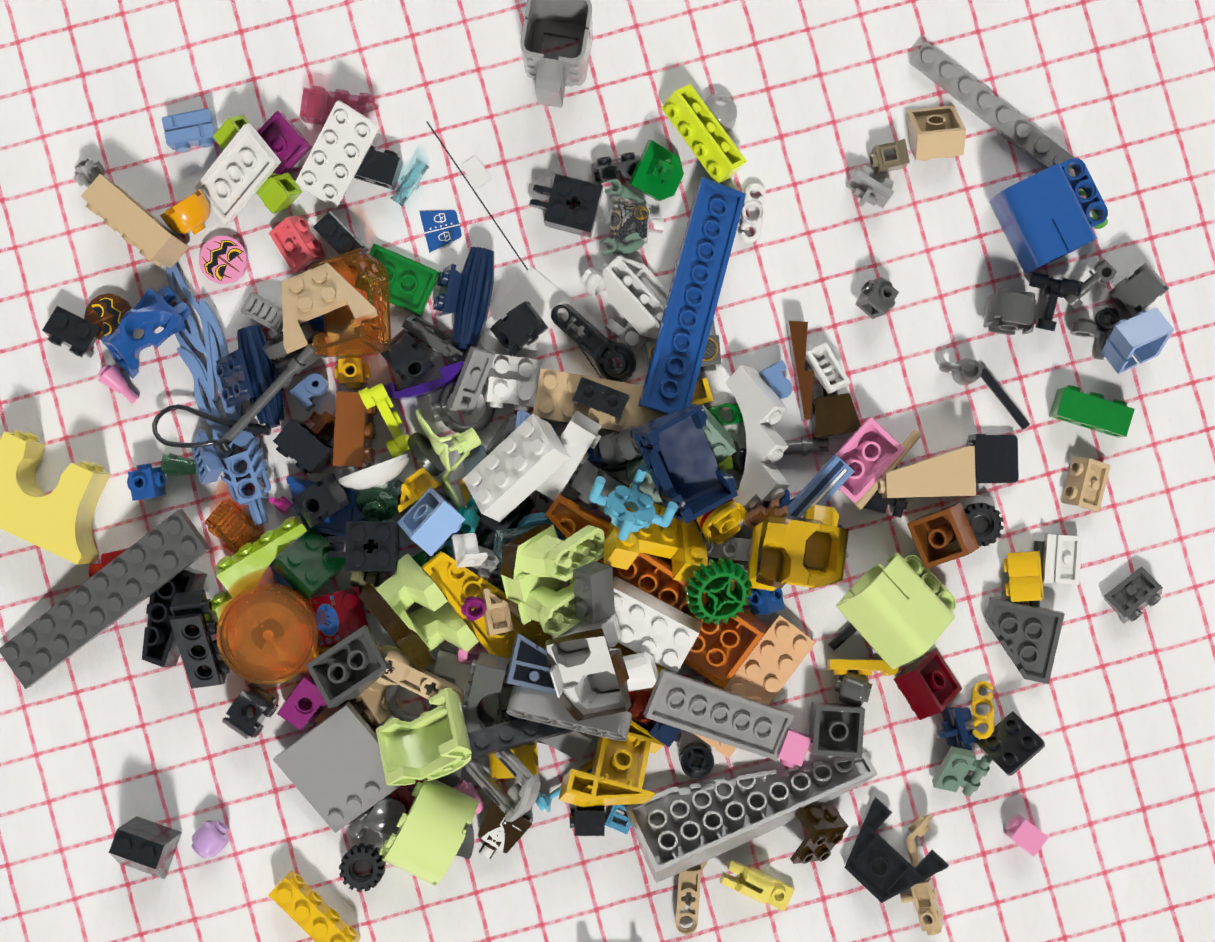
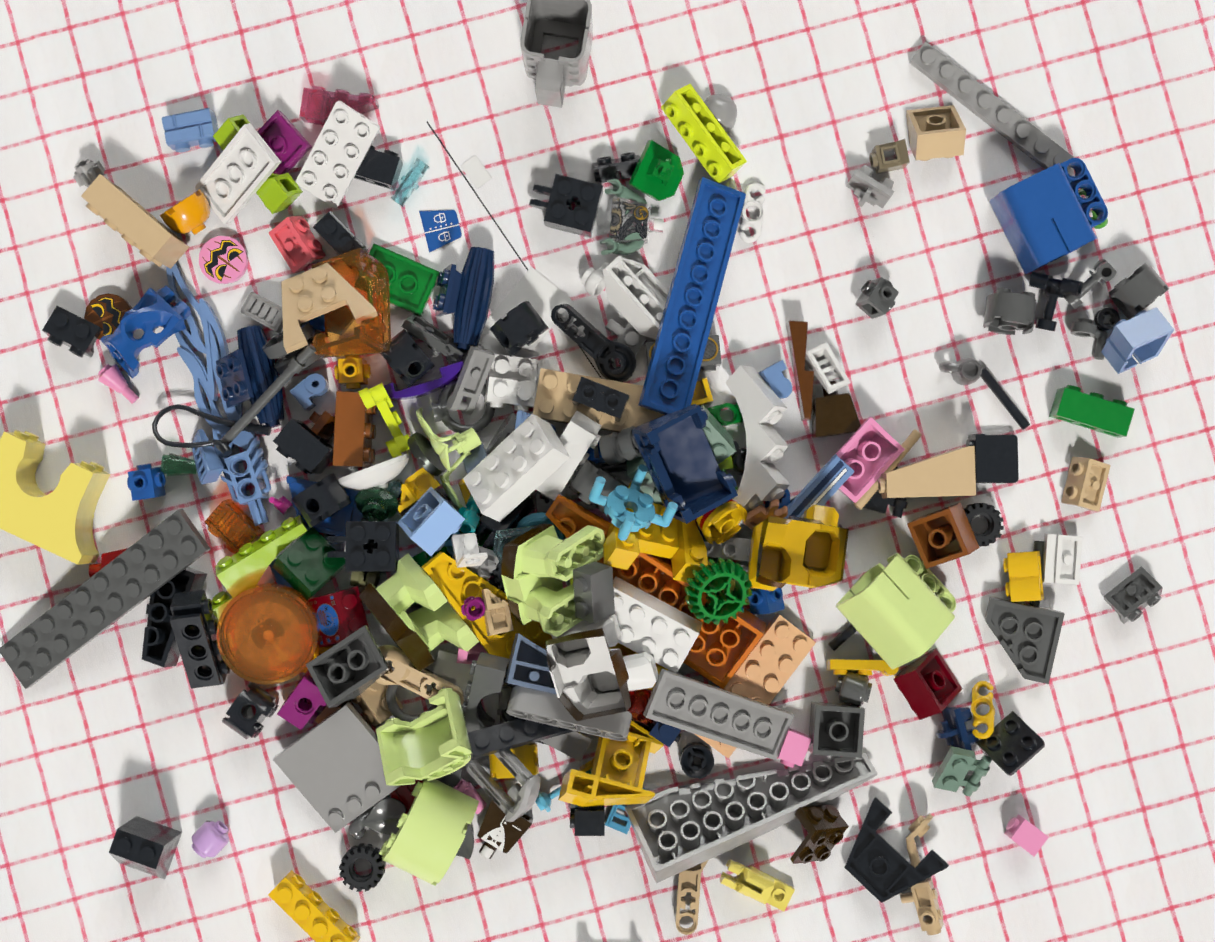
(806, 446): dark grey pin -> none

